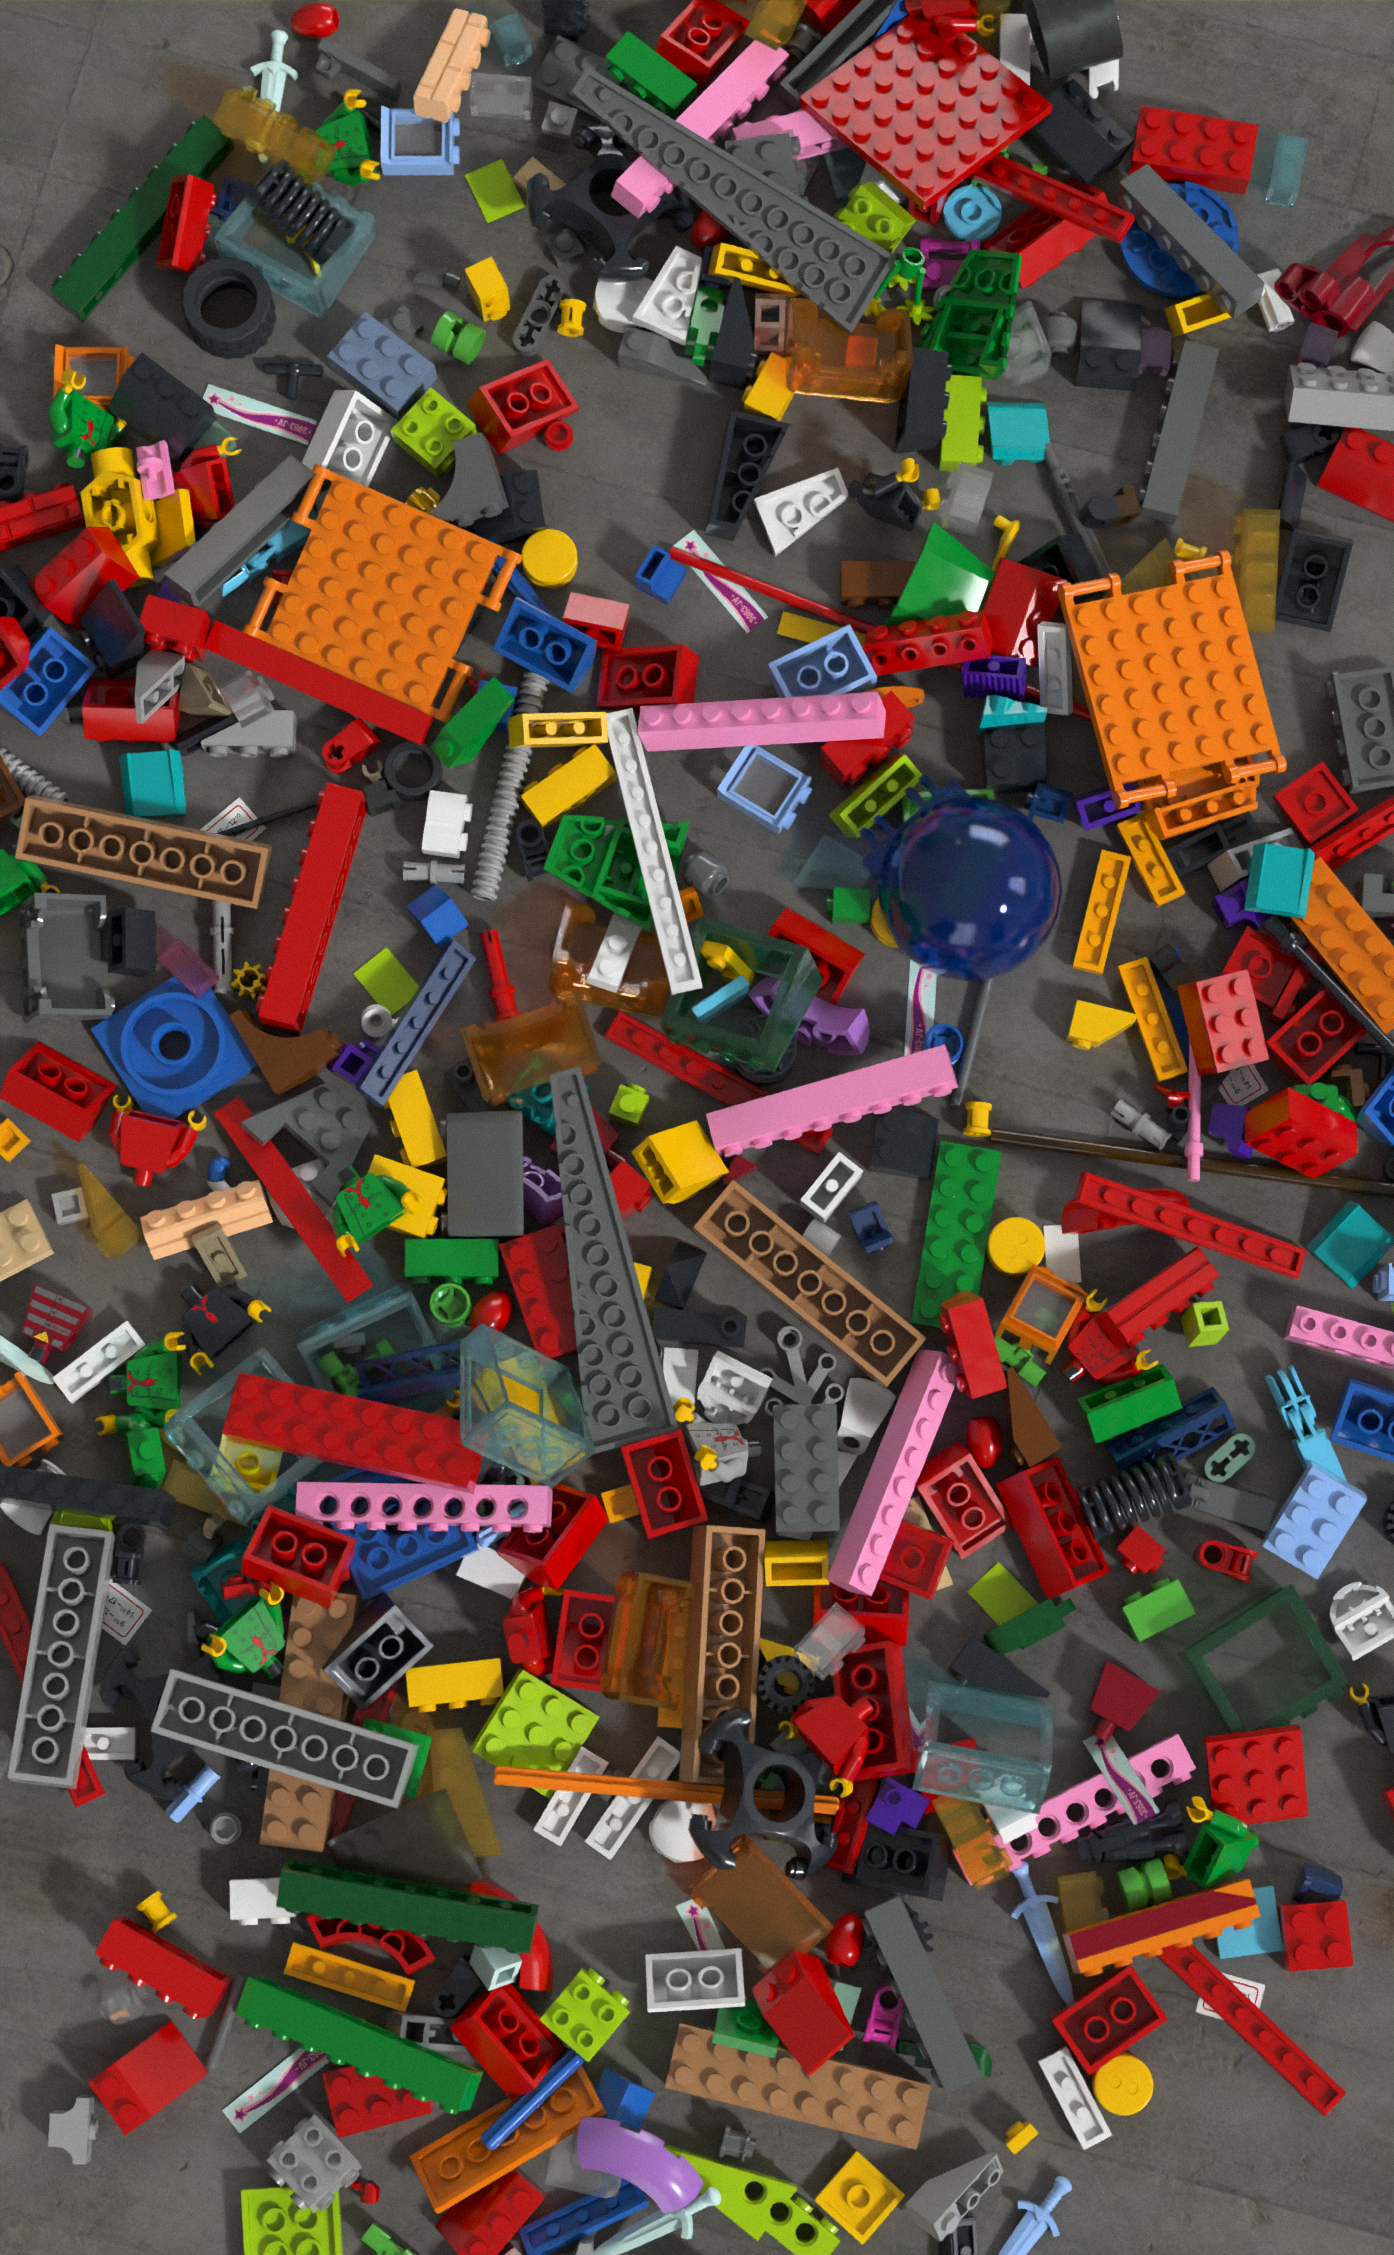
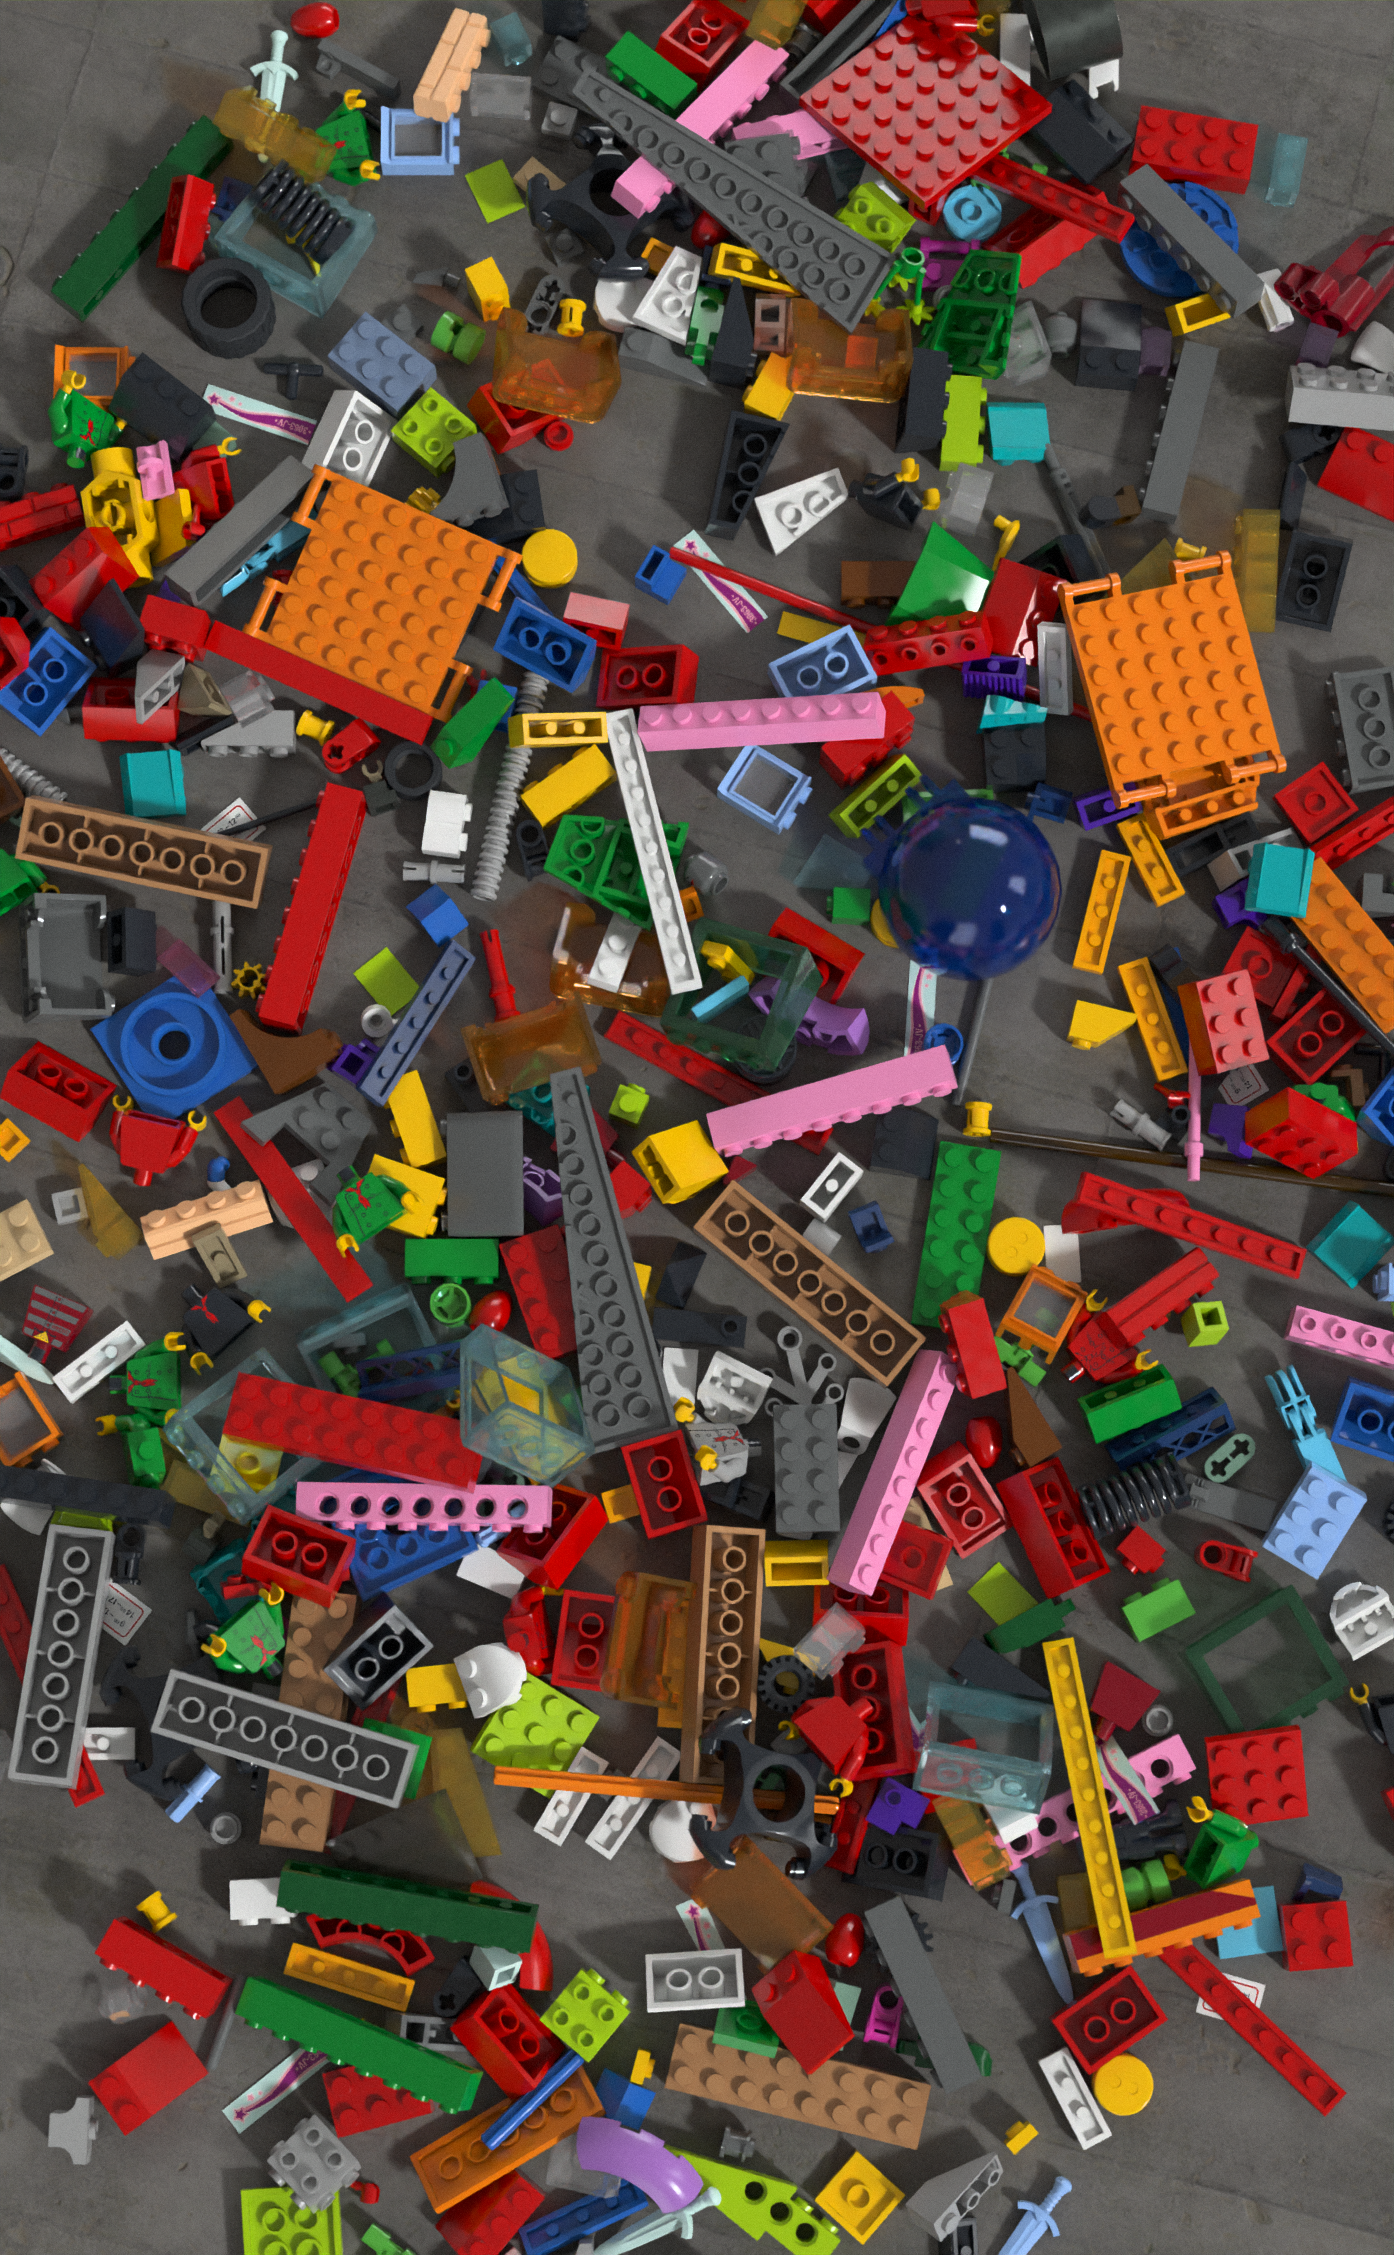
(193, 528): none -> red hand
(315, 727): none -> yellow bush
(491, 1677): none -> white slope
(552, 373): none -> clear orange windscreen
(643, 2066): none -> yellow plate
(656, 254): none -> light orange plate
(1003, 1895): none -> dark grey plate
(1089, 1799): none -> yellow plate
(1157, 1720): none -> light grey plate

